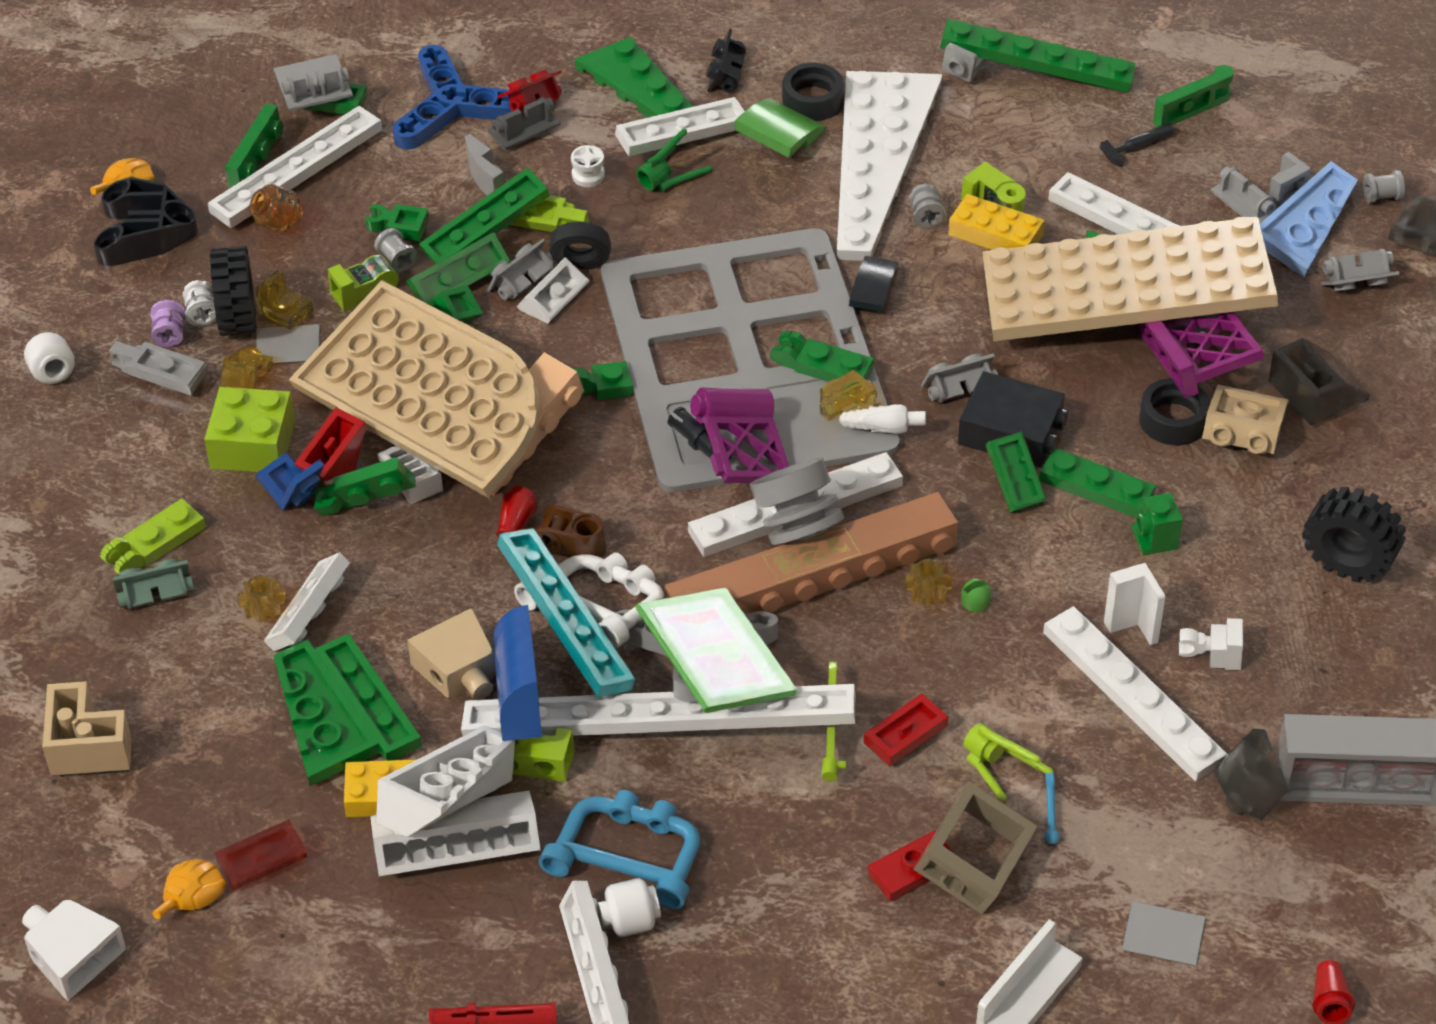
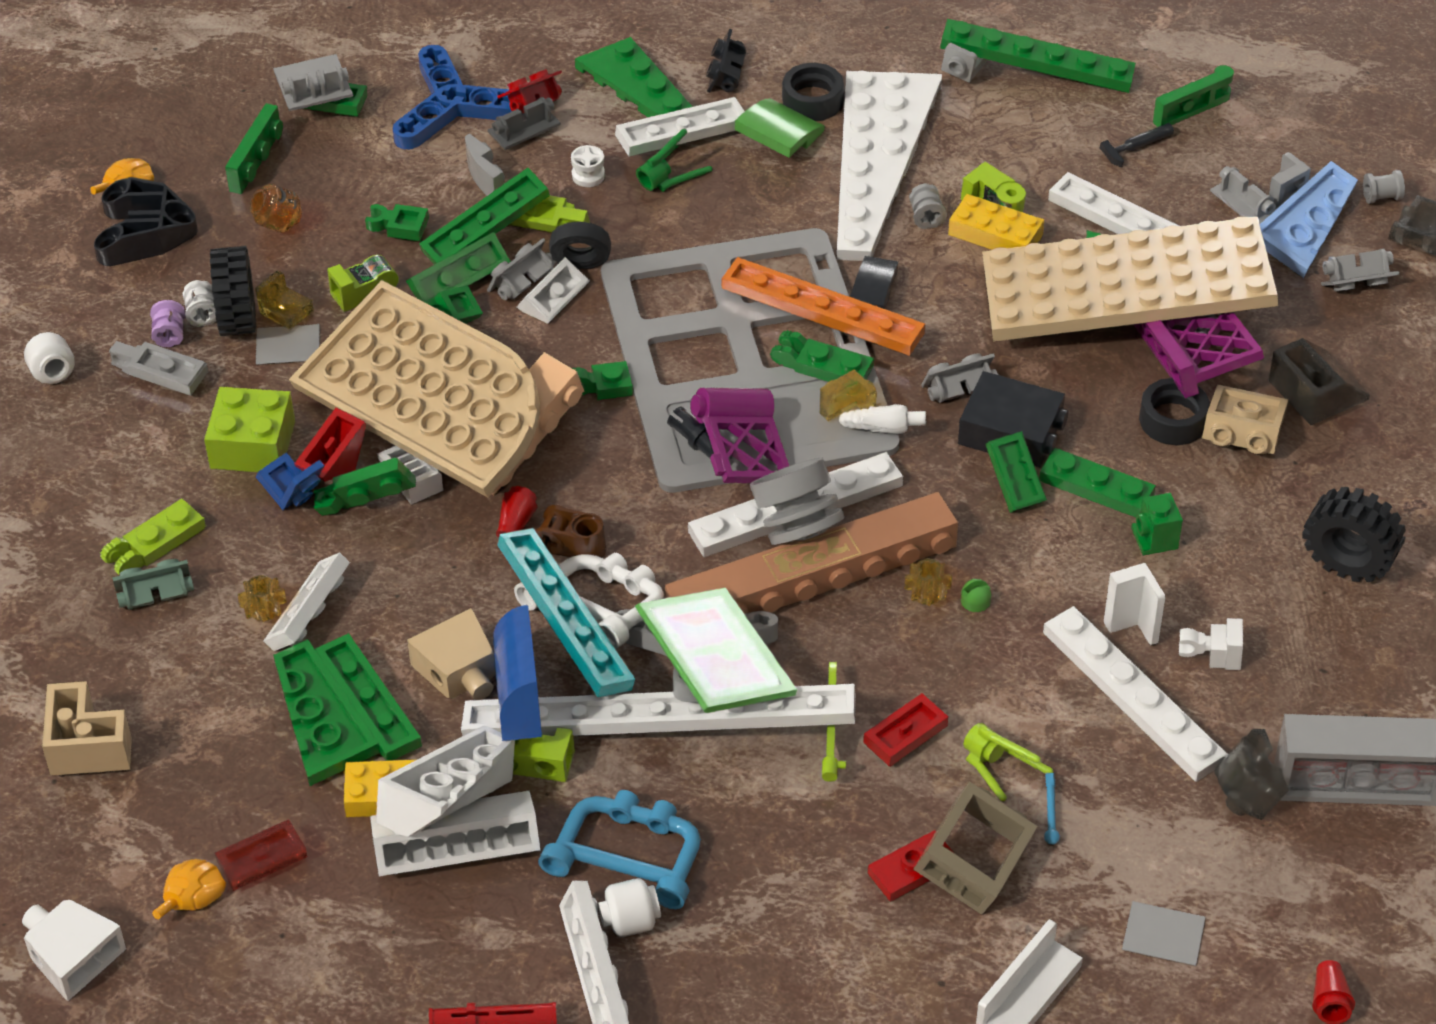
(244, 368): clear yellow bracket -> none
(297, 163): white plate -> none
(391, 244): light grey bush -> none
(823, 306): none -> orange plate

